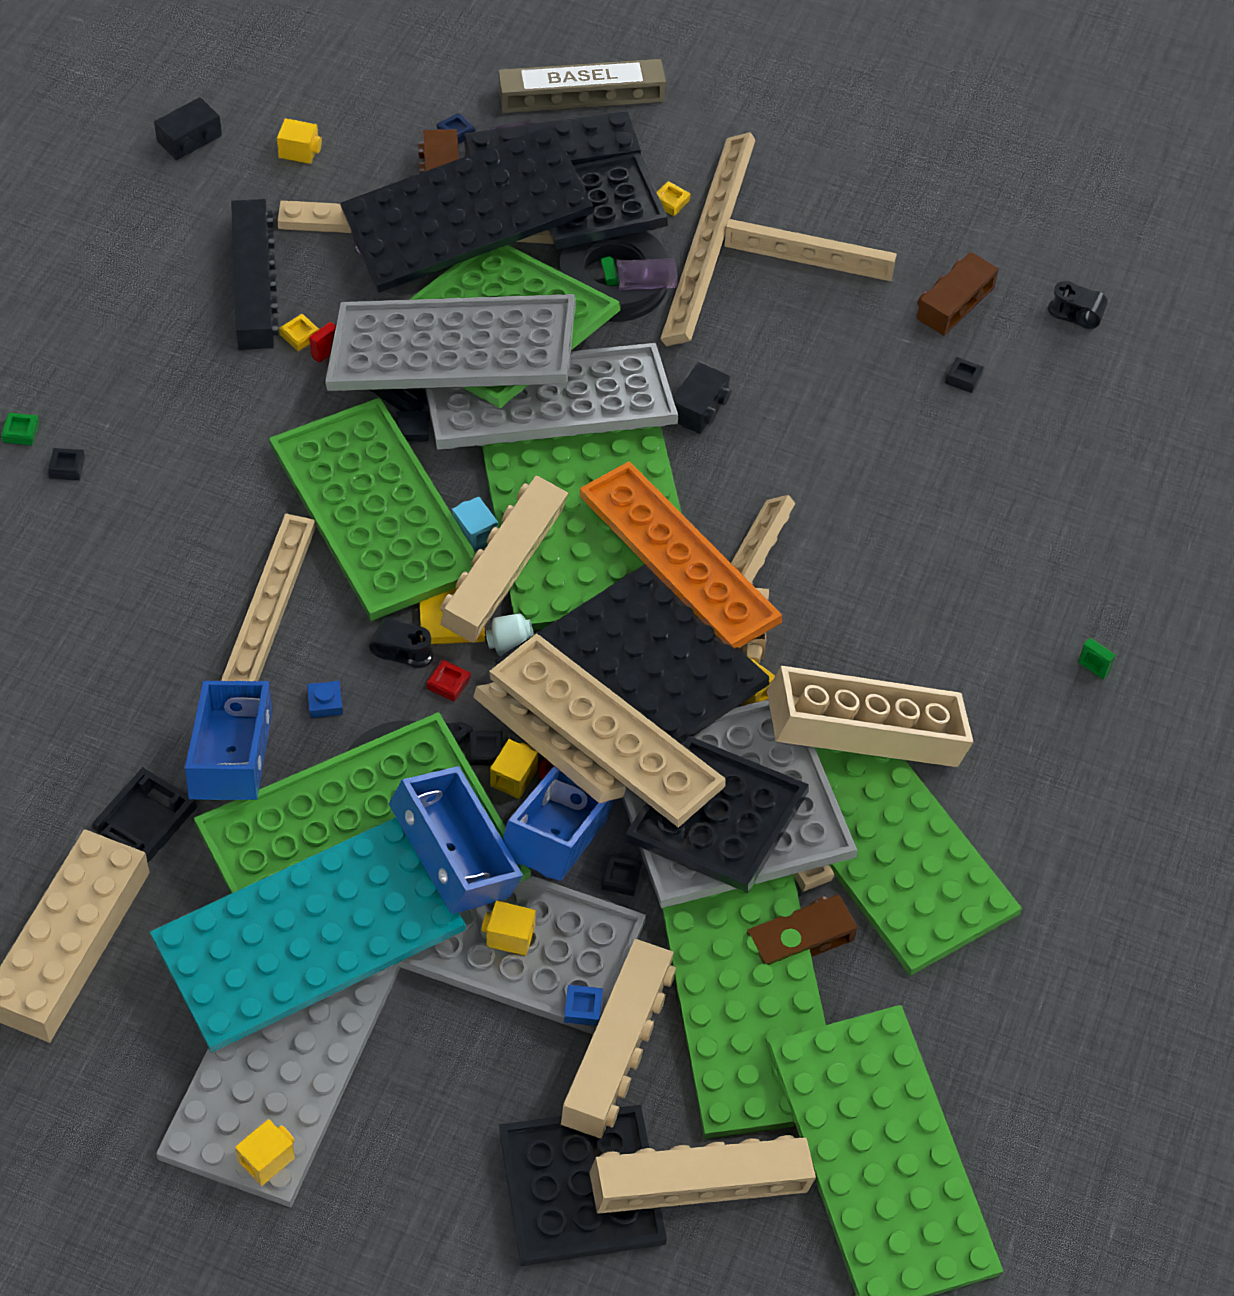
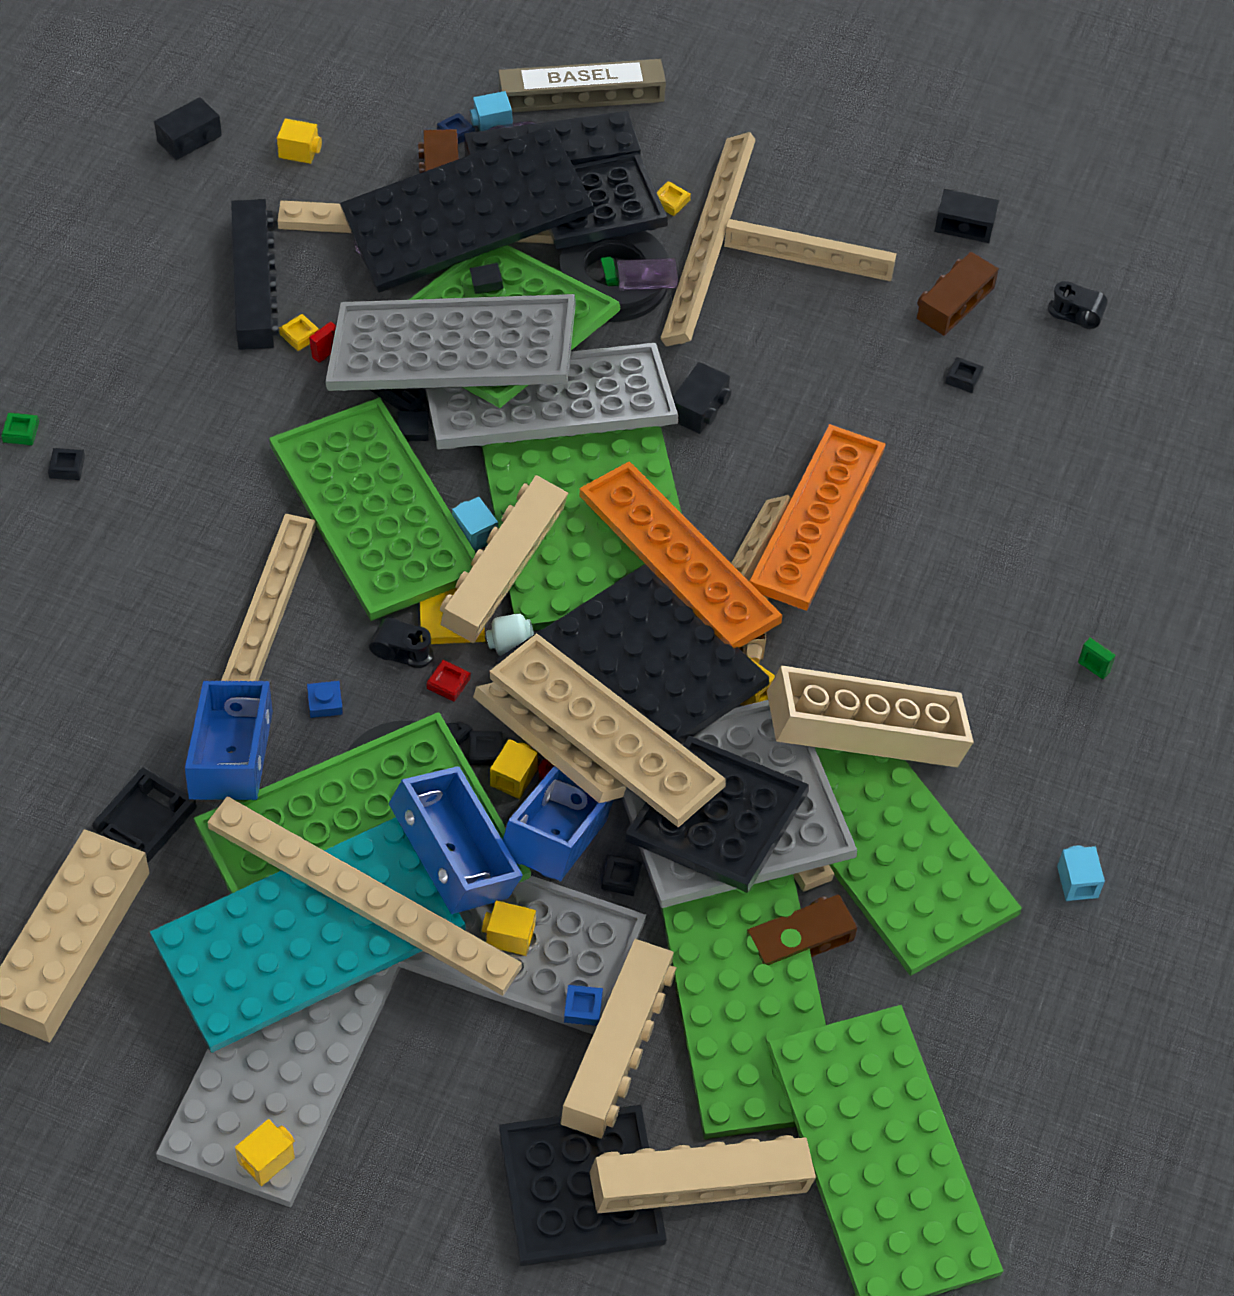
(365, 896): none -> tan plate
(486, 278): none -> black tile
(491, 111): none -> medium azure brick
(817, 517): none -> orange plate
(966, 215): none -> black brick
(1080, 873): none -> medium azure brick

